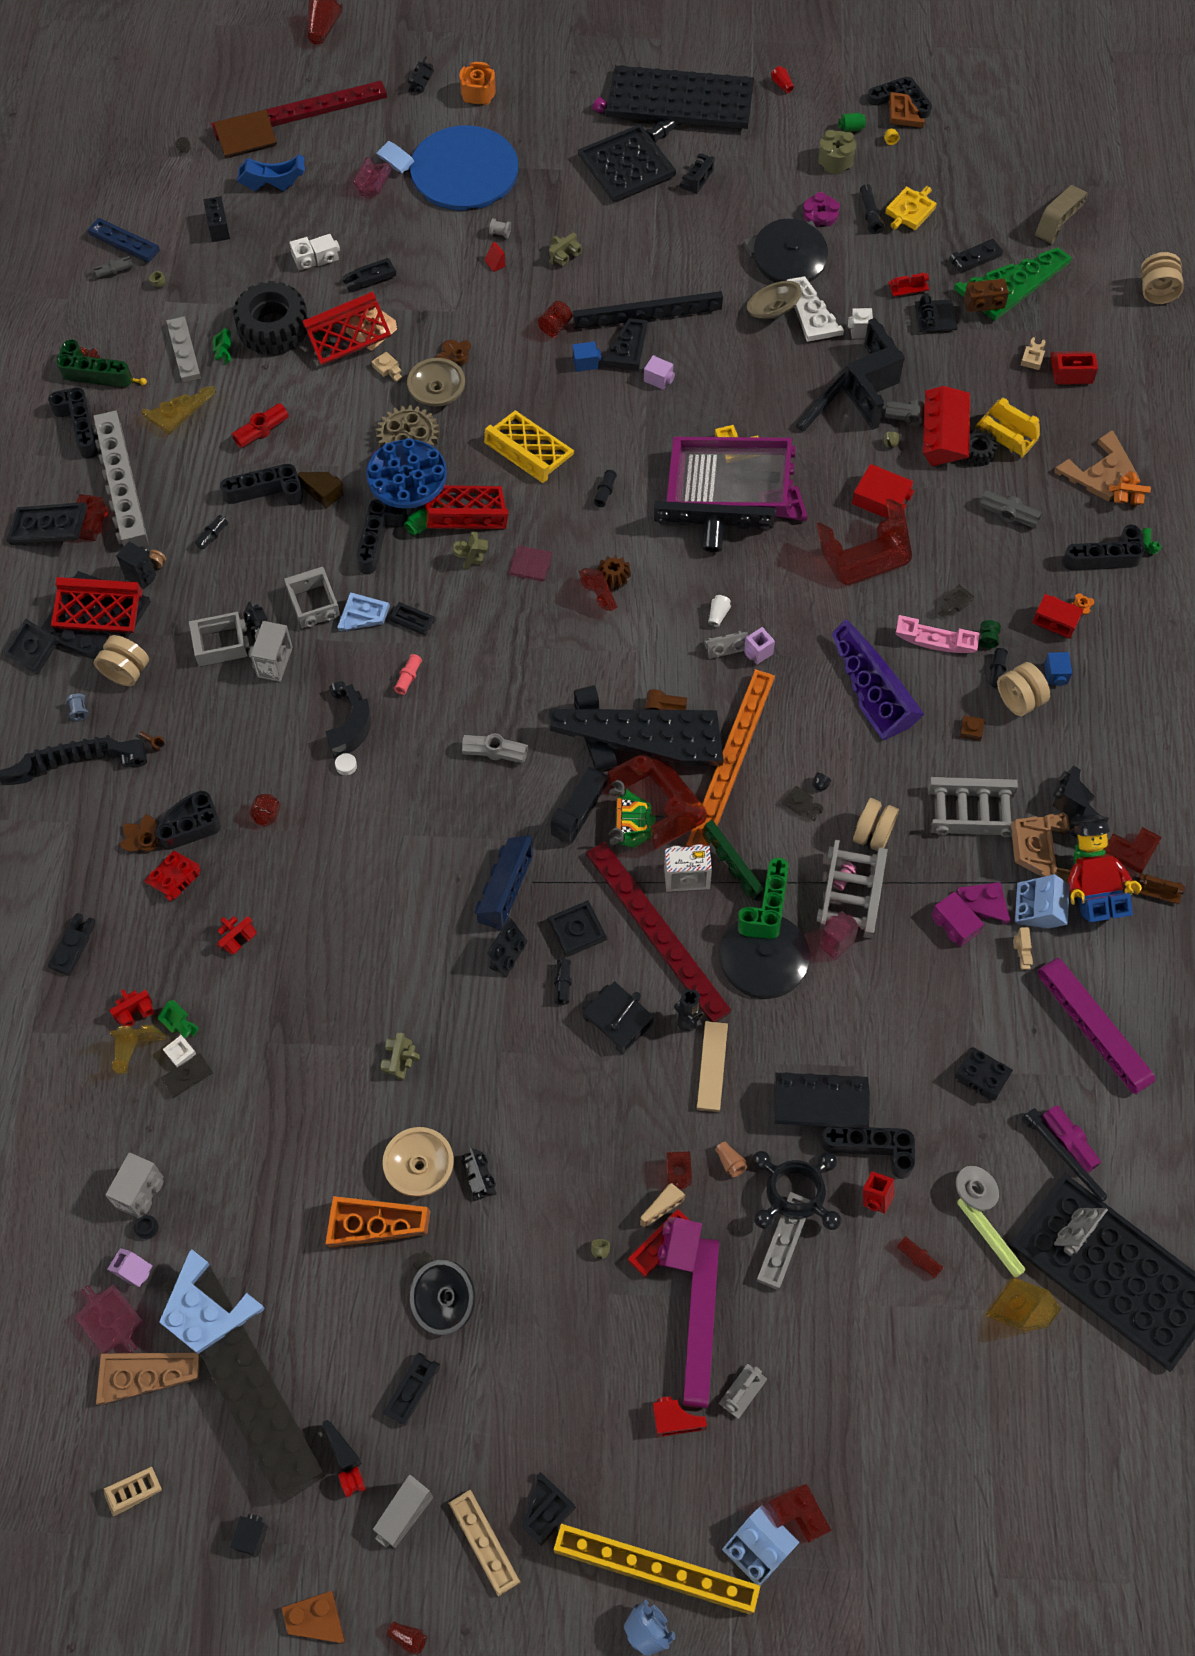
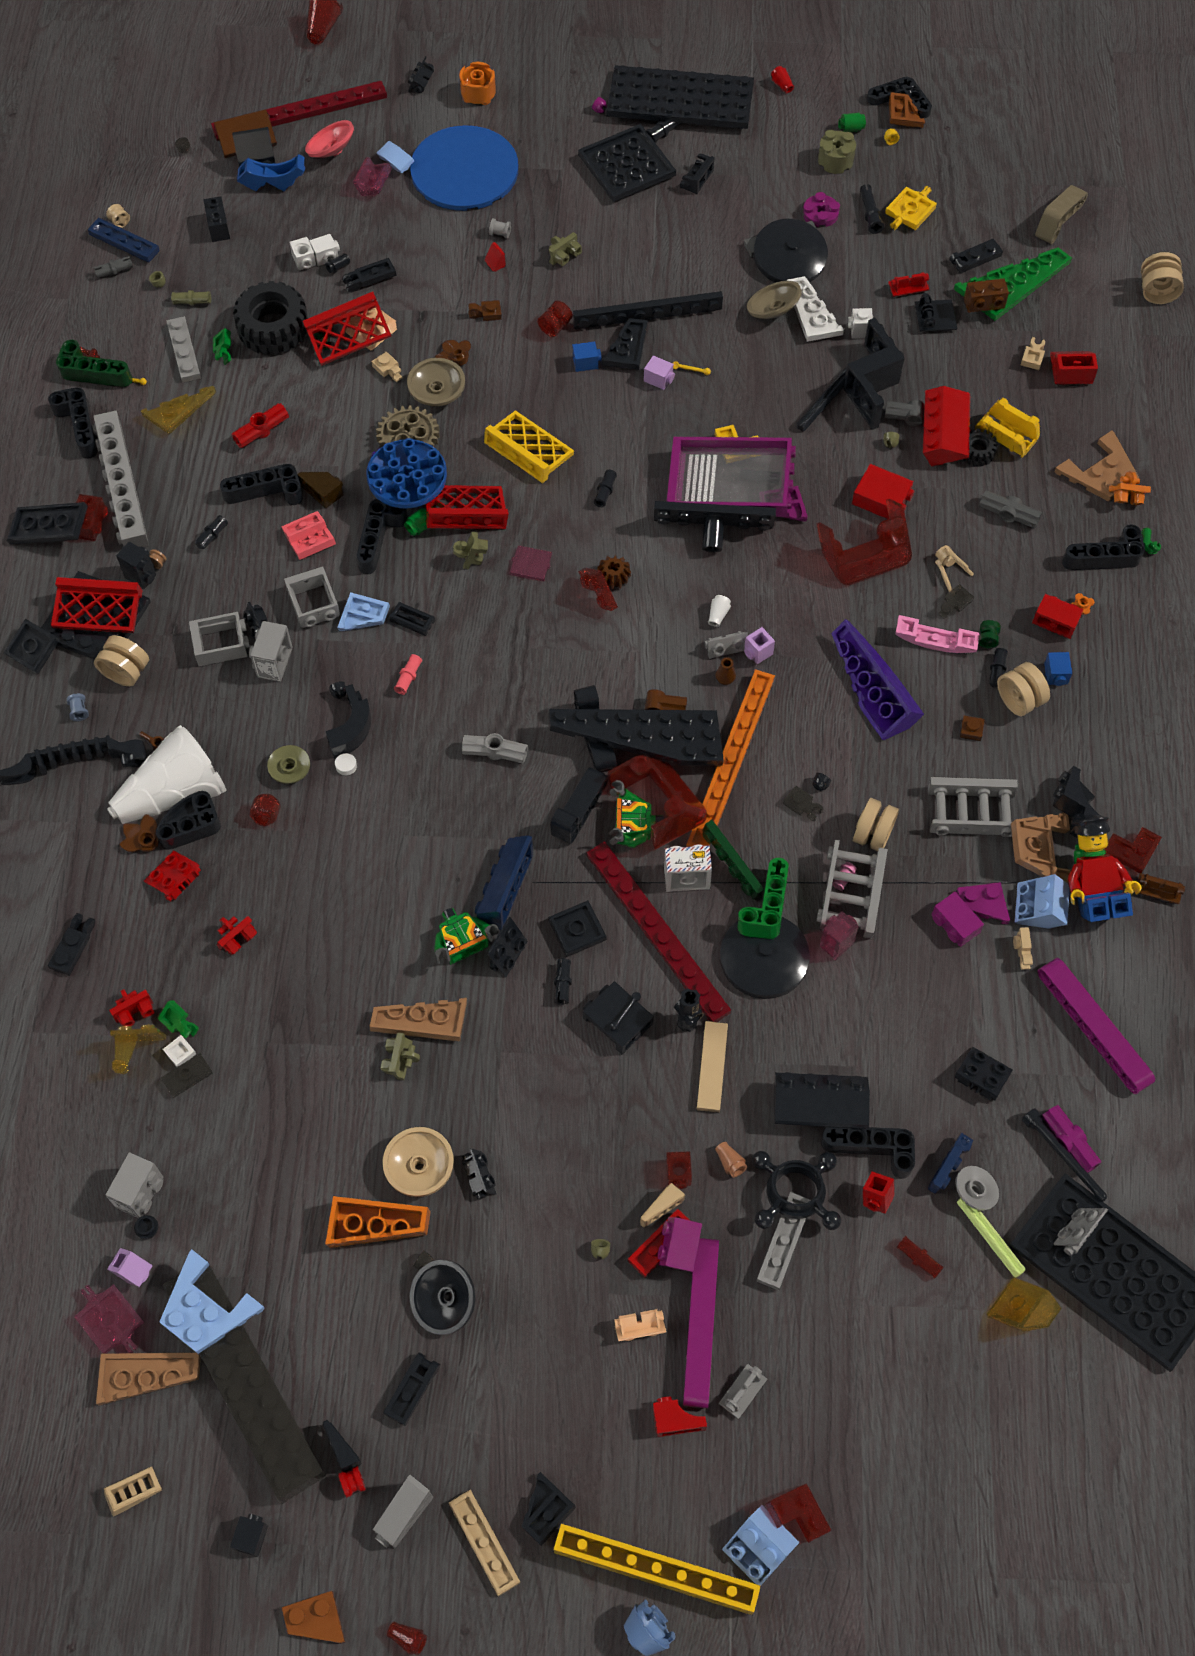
(118, 216): none -> tan wheel
(165, 778): none -> white cone
(191, 297): none -> olive pin
(254, 145): none -> black slope
(285, 757): none -> olive dish
(308, 535): none -> coral slope
(330, 140): none -> coral dish
(334, 264): none -> black pin
(436, 1020): none -> medium nougat wing
(462, 936): none -> torso
(488, 310): none -> reddish brown plate
(629, 1328): none -> light nougat hinge
(706, 371): none -> yellow hinge
(726, 673): none -> reddish brown cone
(948, 557): none -> tan plant
(950, 1162): none -> dark blue hinge

